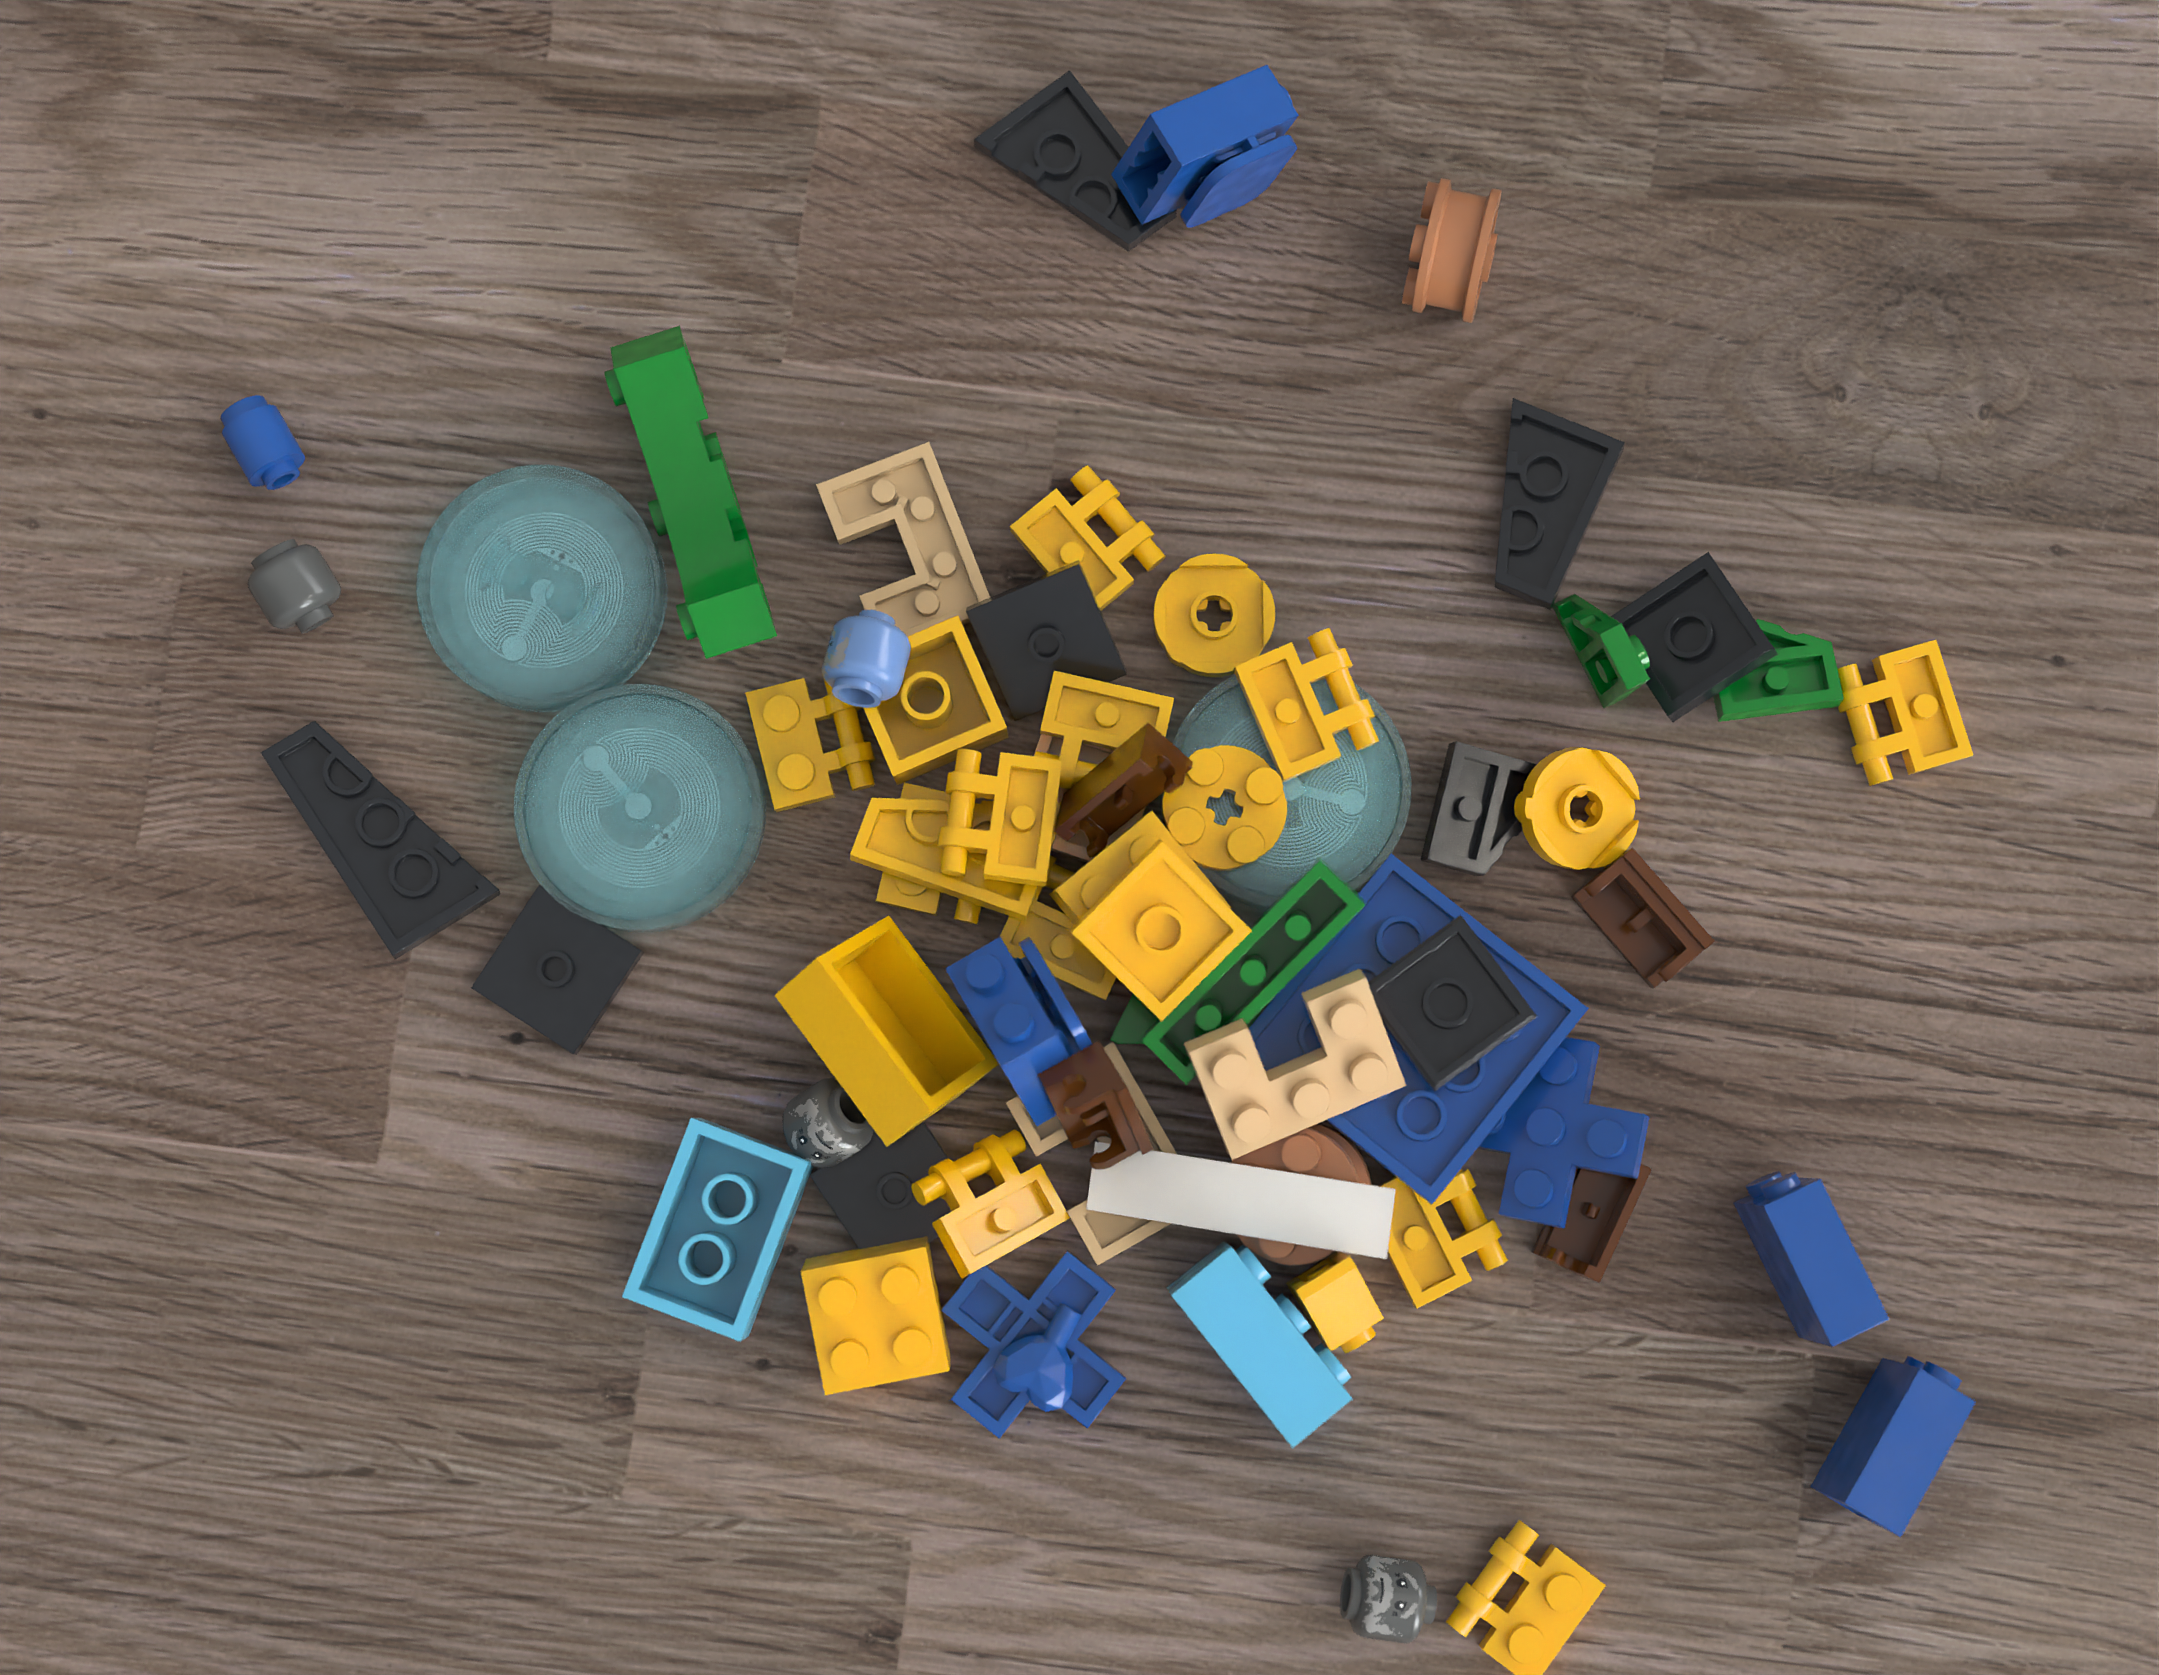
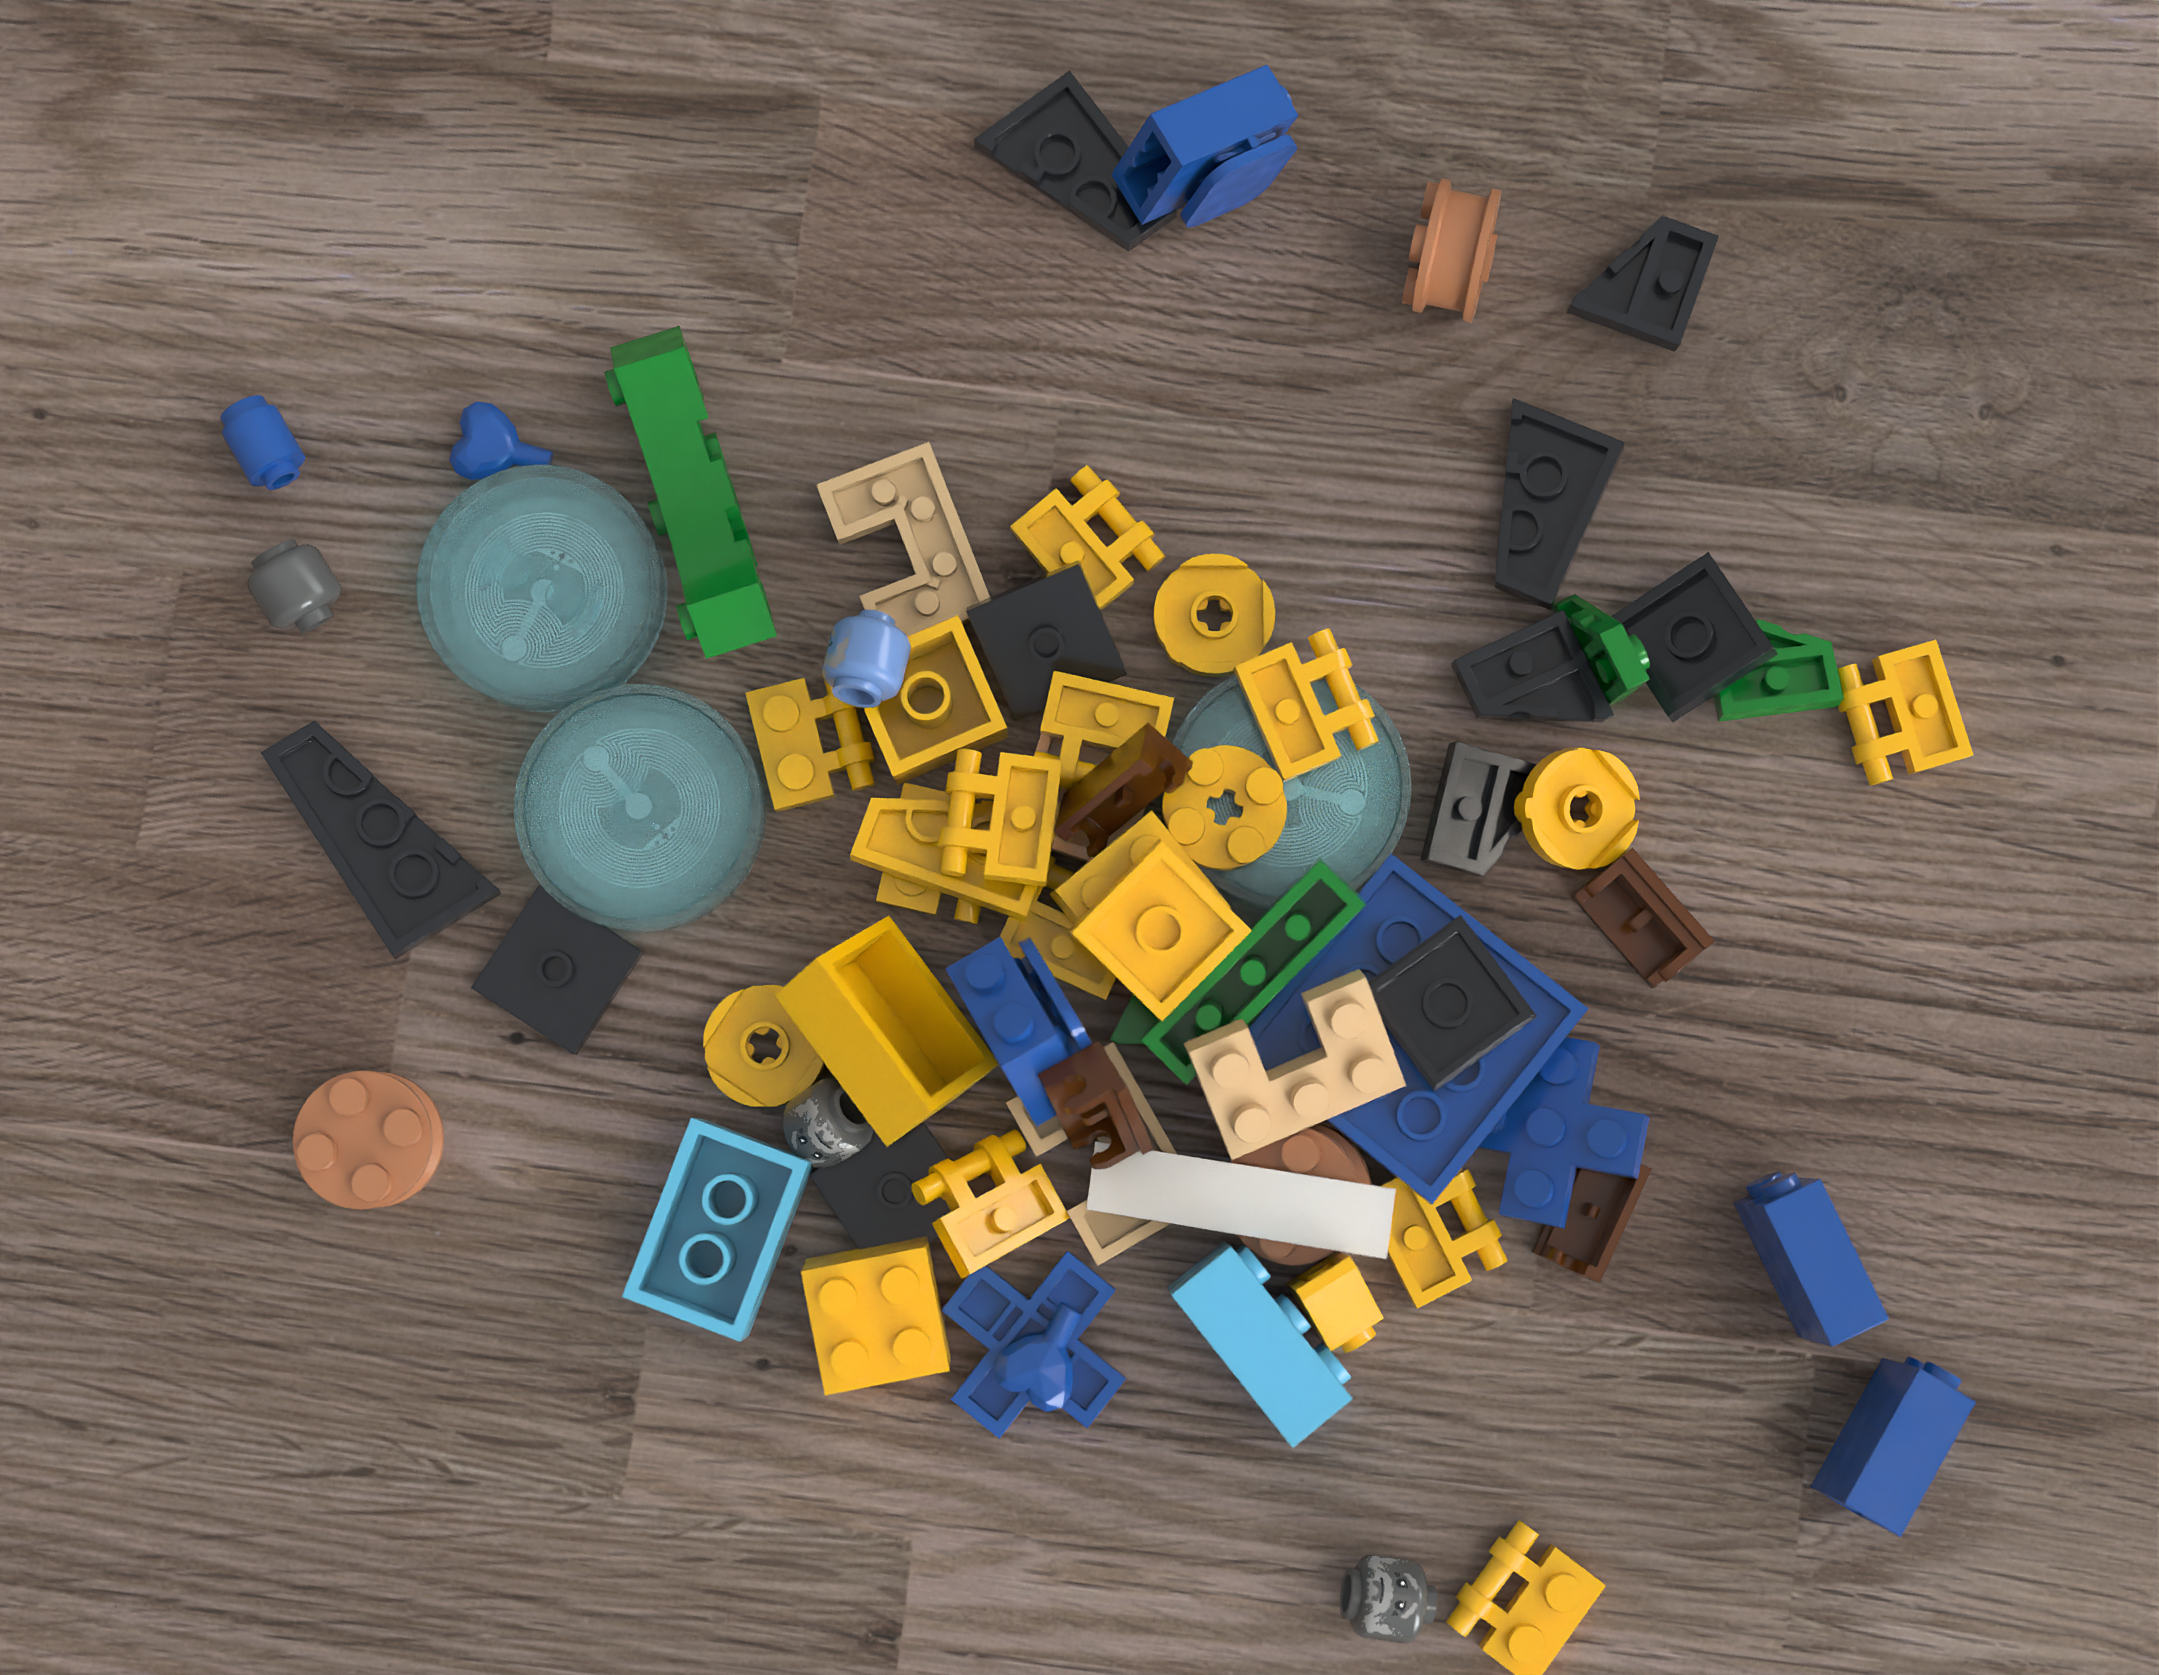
(368, 1139): none -> nougat wheel
(491, 444): none -> blue rock
(731, 1053): none -> yellow plate
(1533, 676): none -> black wing
(1651, 284): none -> black wing

